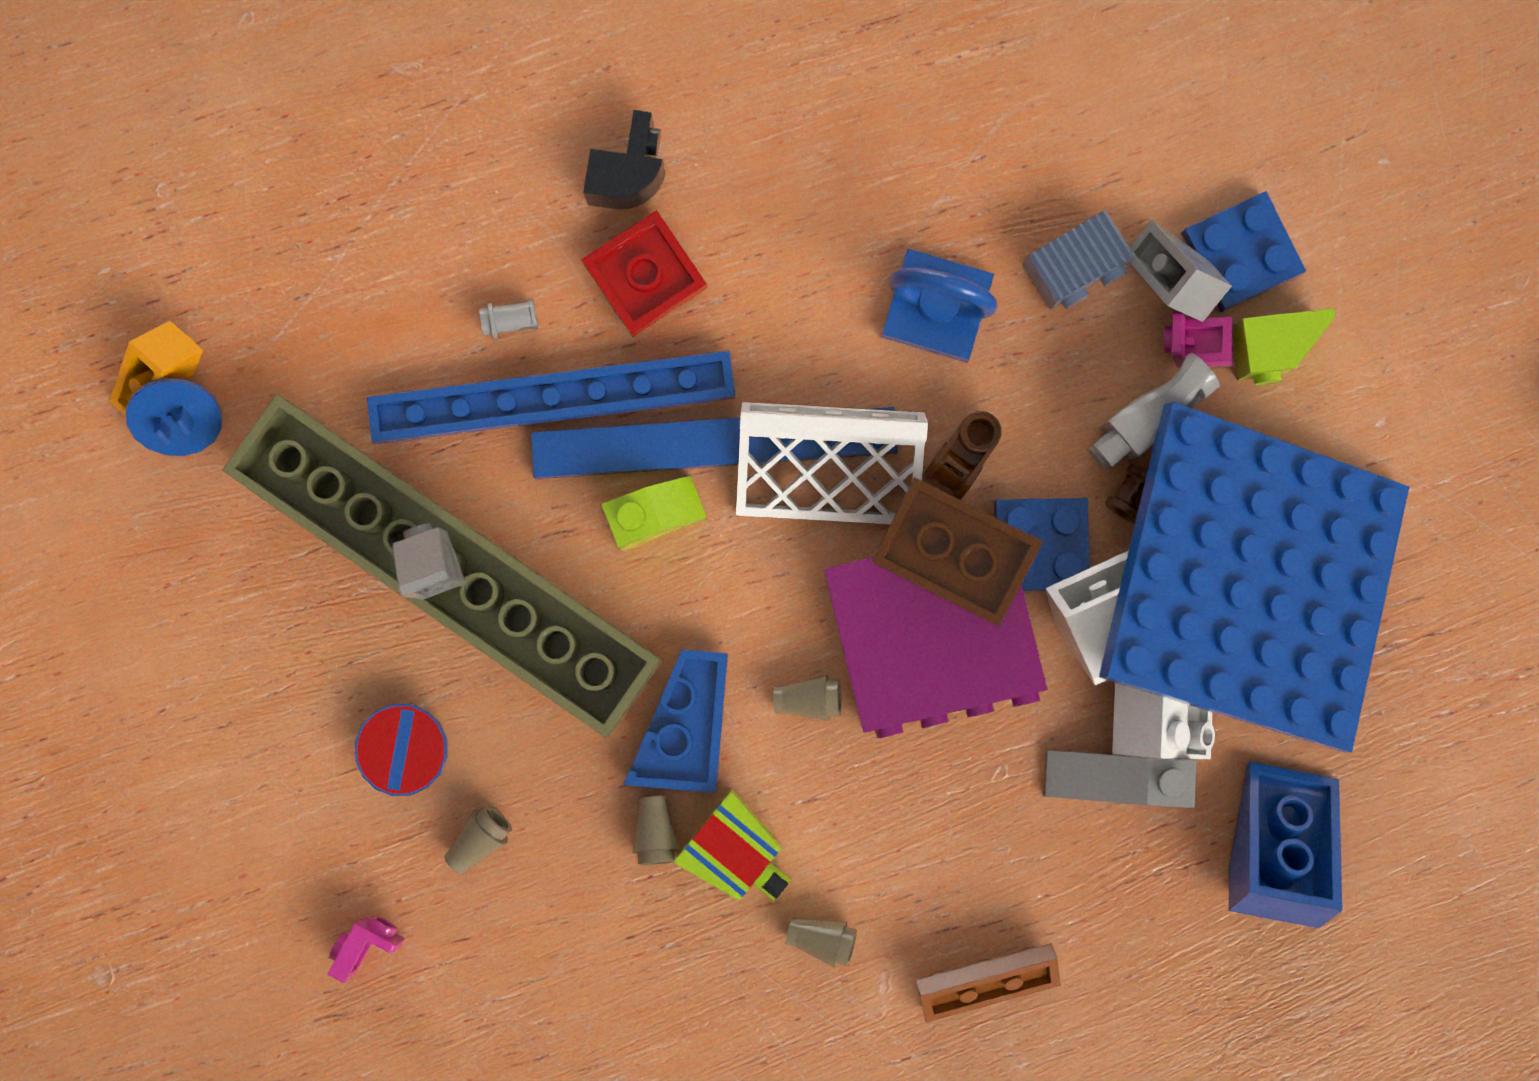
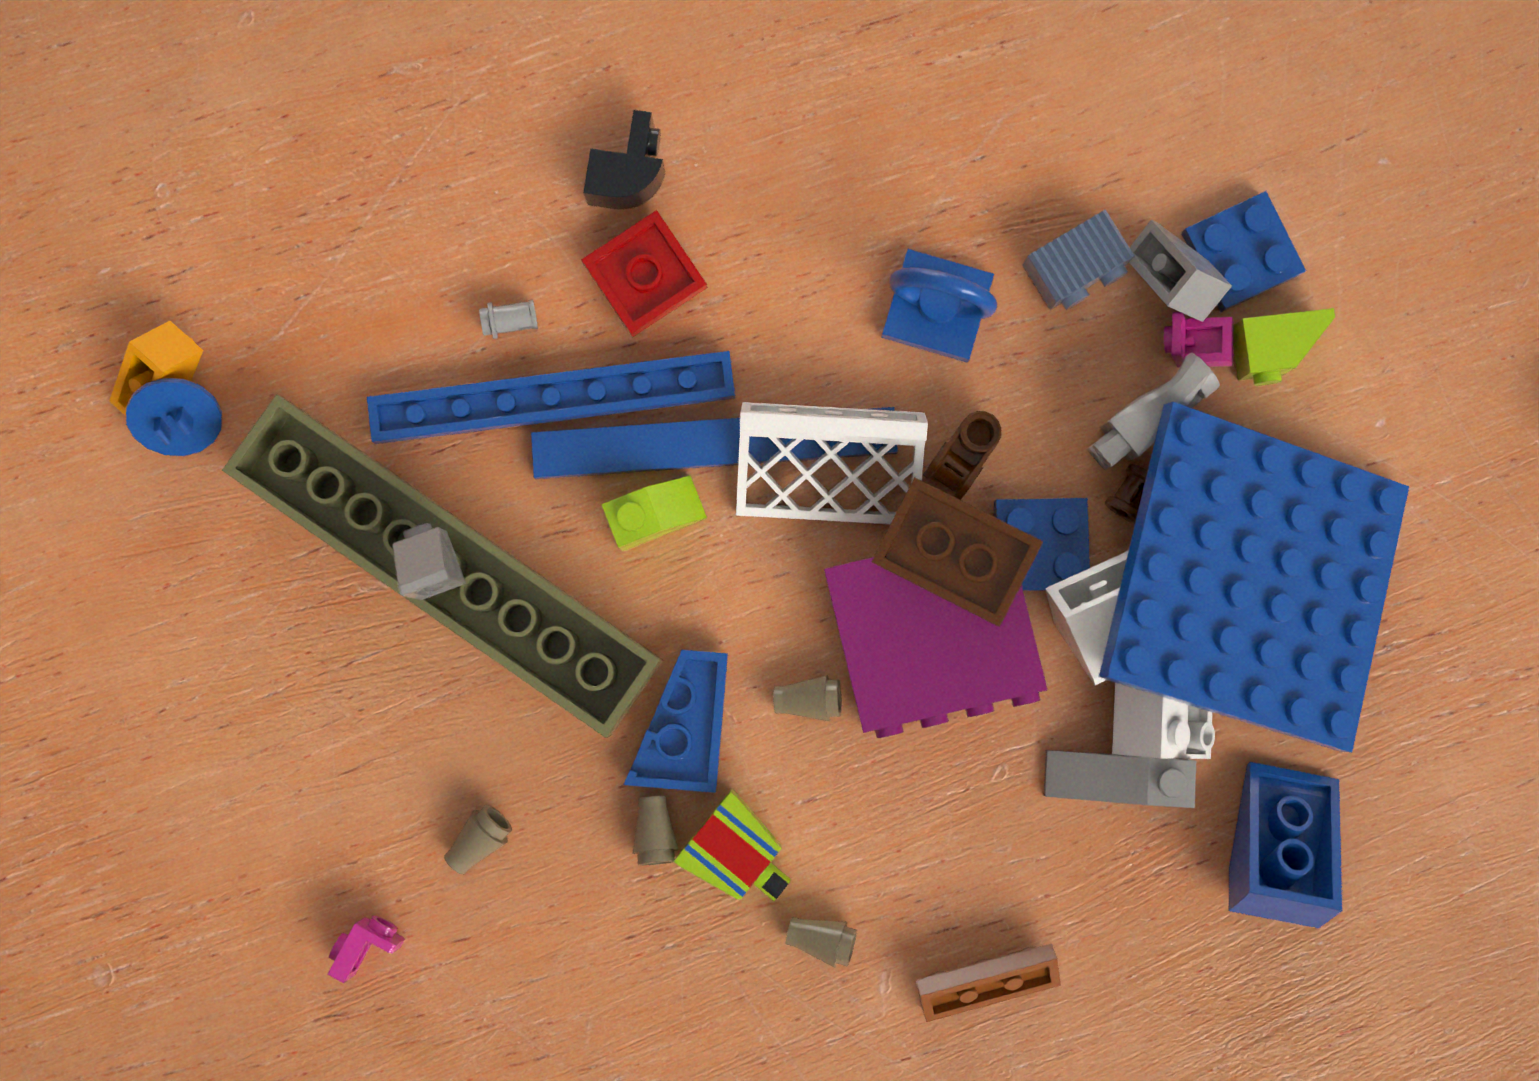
(401, 749): red piece -> none

